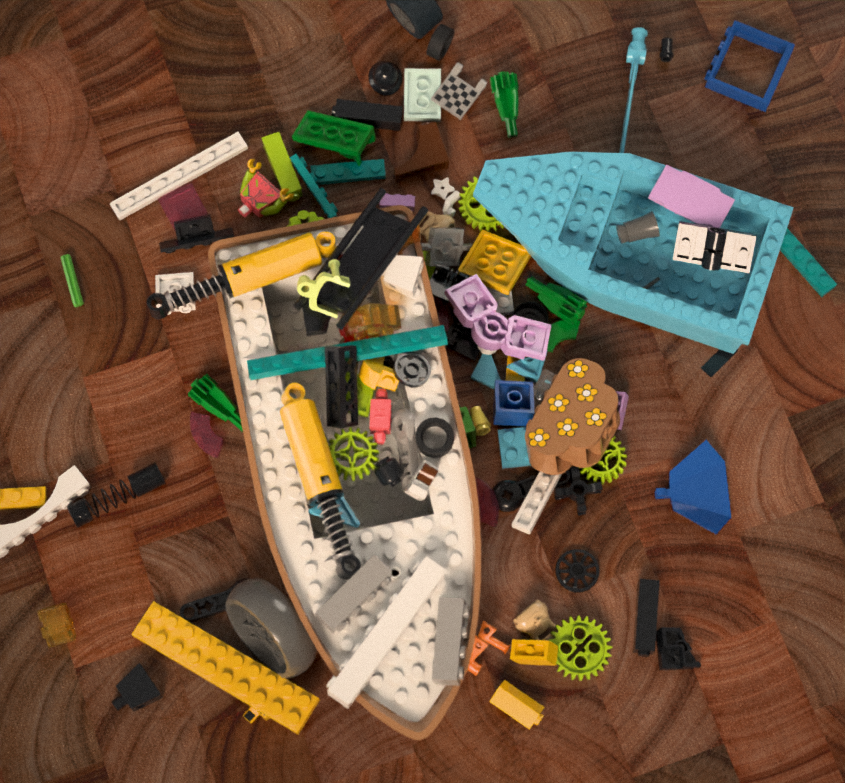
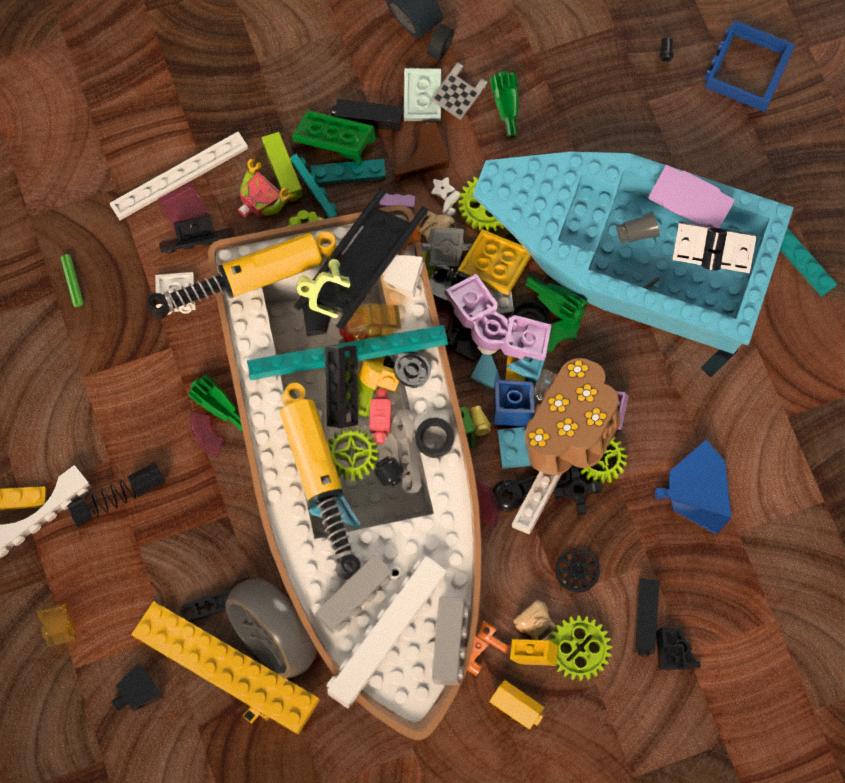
(385, 78): black hat -> none
(422, 480): white leg -> none
(635, 55): medium azure piece -> none

